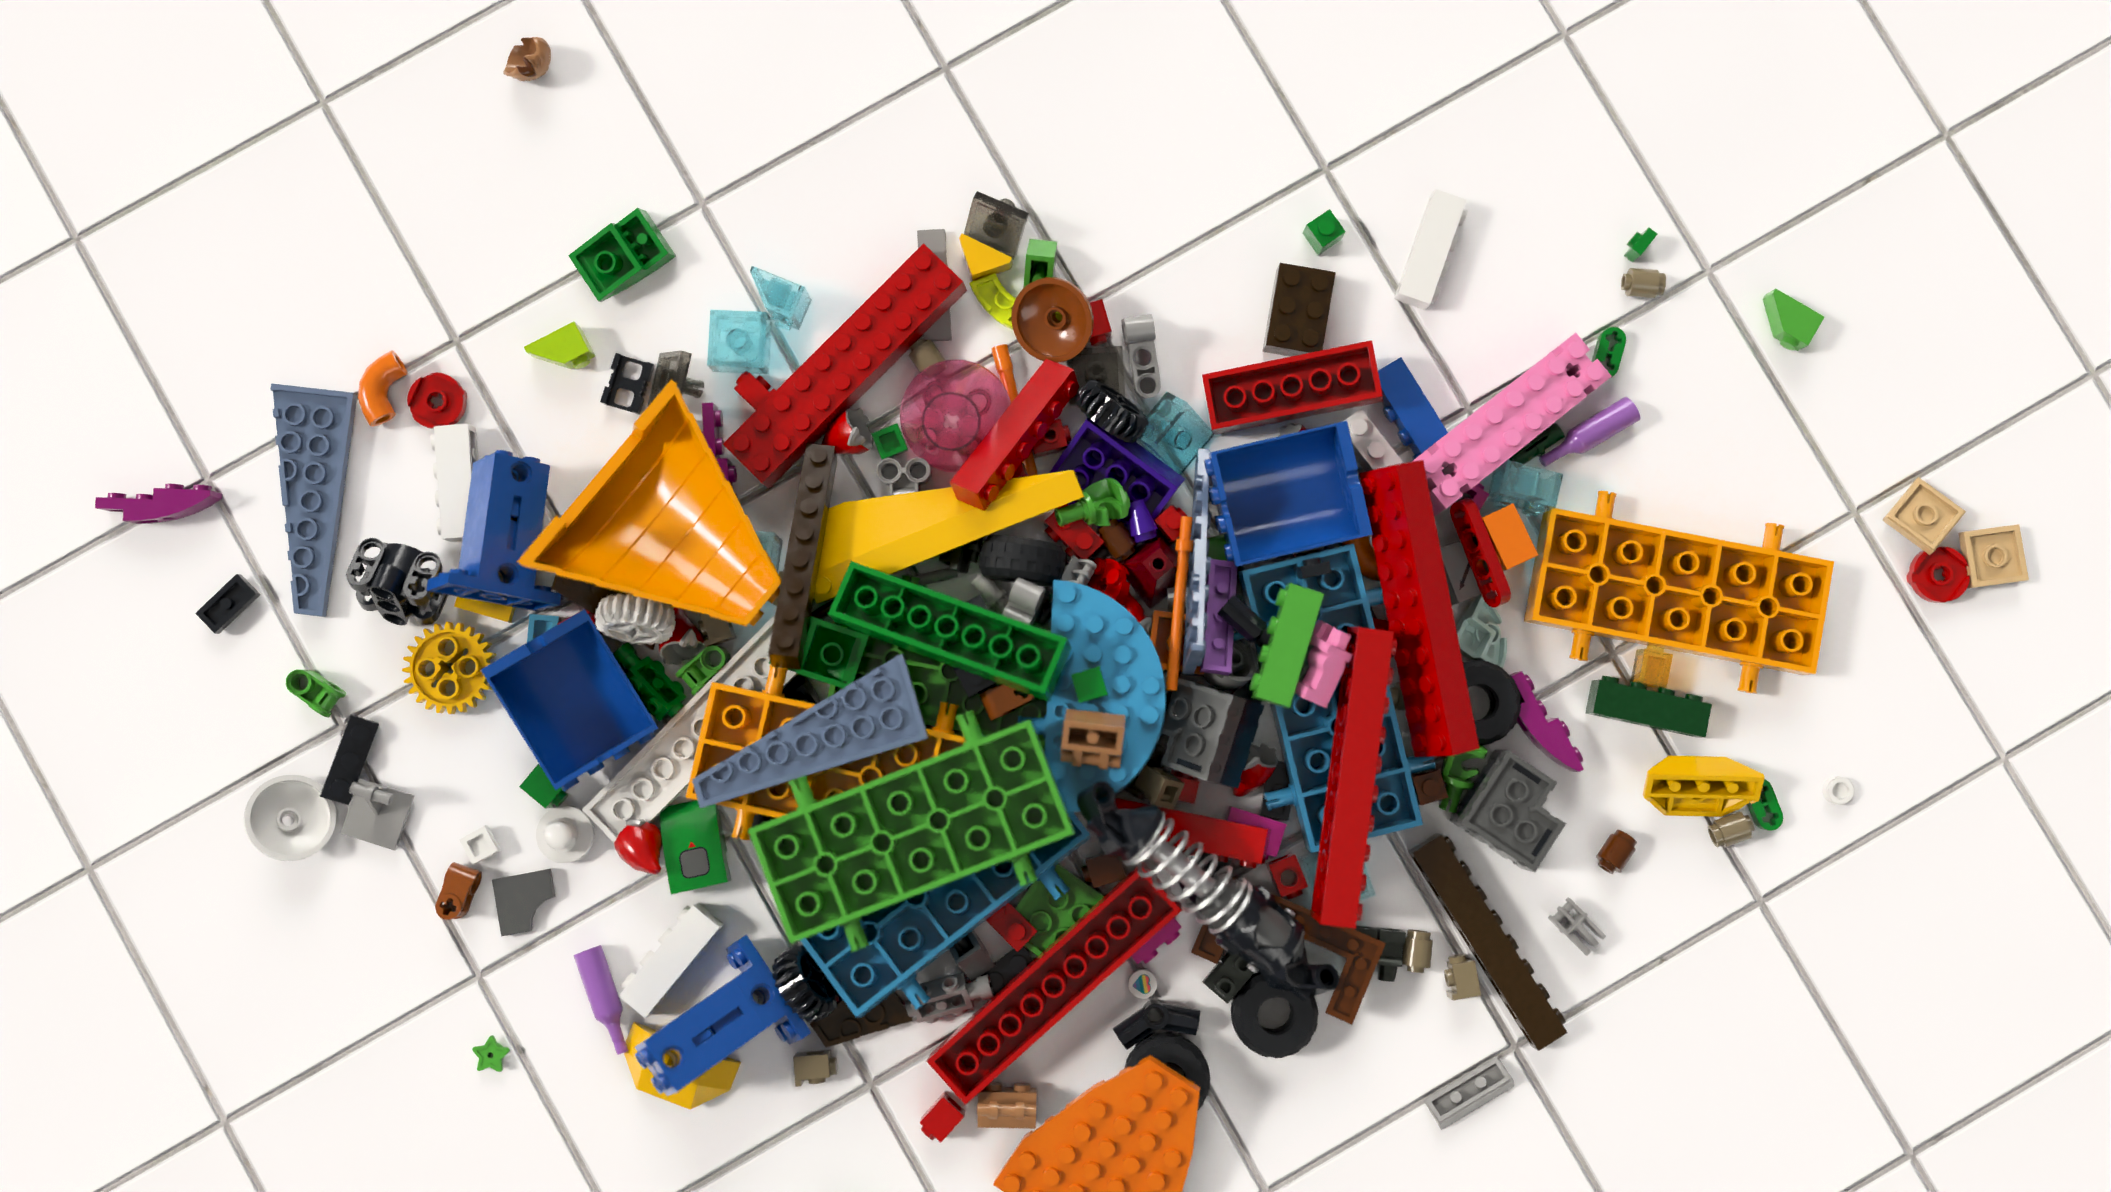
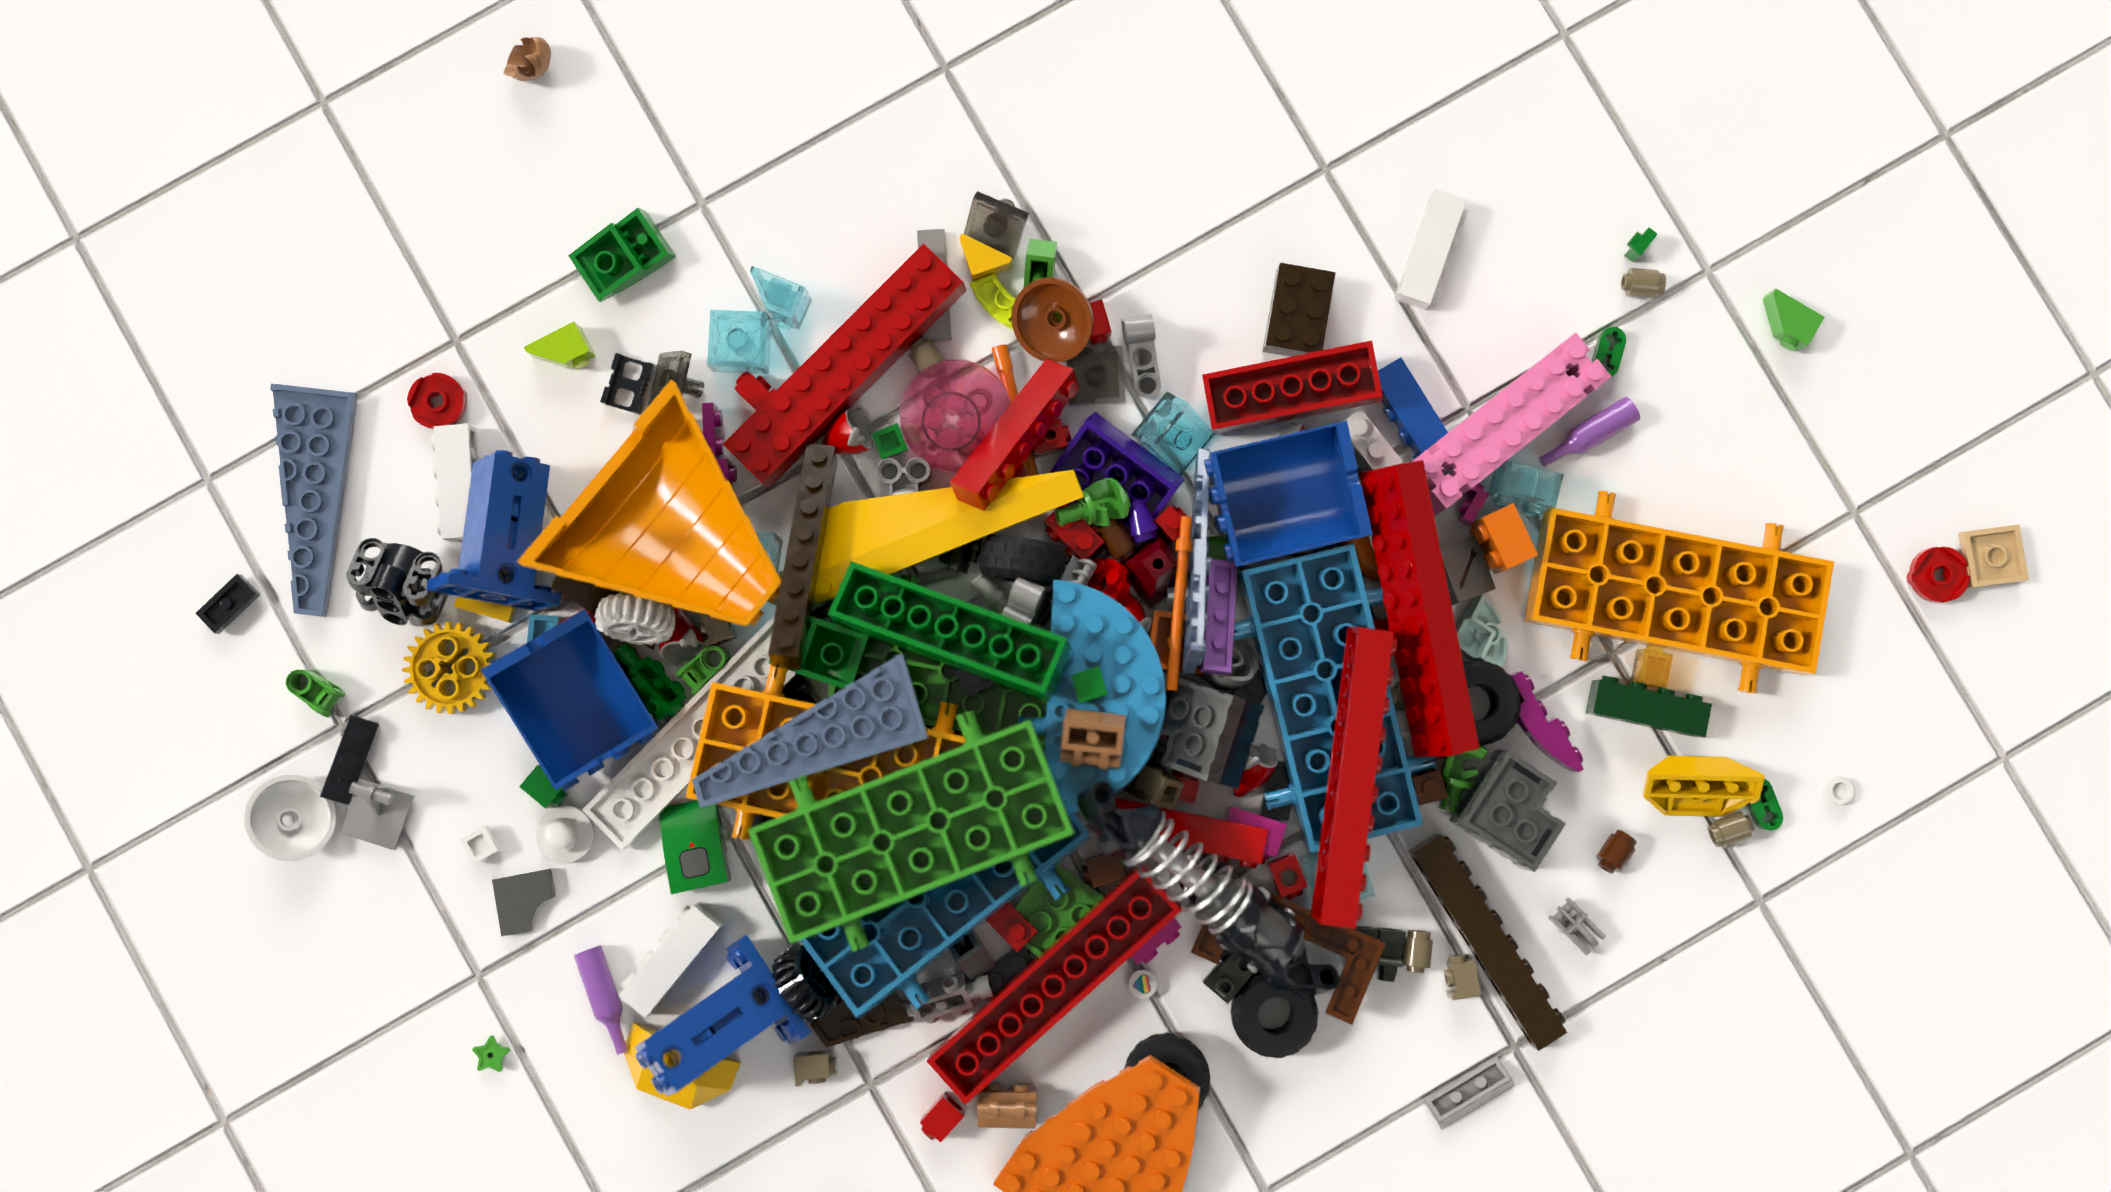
(163, 506): magenta slope -> none
(375, 387): orange cylinder -> none
(458, 887): dark orange piece -> none
(640, 846): red hat -> none
(1002, 700): dark orange piece -> none
(1111, 411): black gear -> none
(1174, 1019): black piece -> none
(1245, 621): black piece -> none
(1287, 645): bright green brick -> none
(1313, 567): black plate -> none
(1323, 232): green brick -> none
(1323, 664): bright pink hips -> none
(1484, 551): red beam -> none
(1538, 444): dark green pin -> none
(1924, 516): tan tile -> none

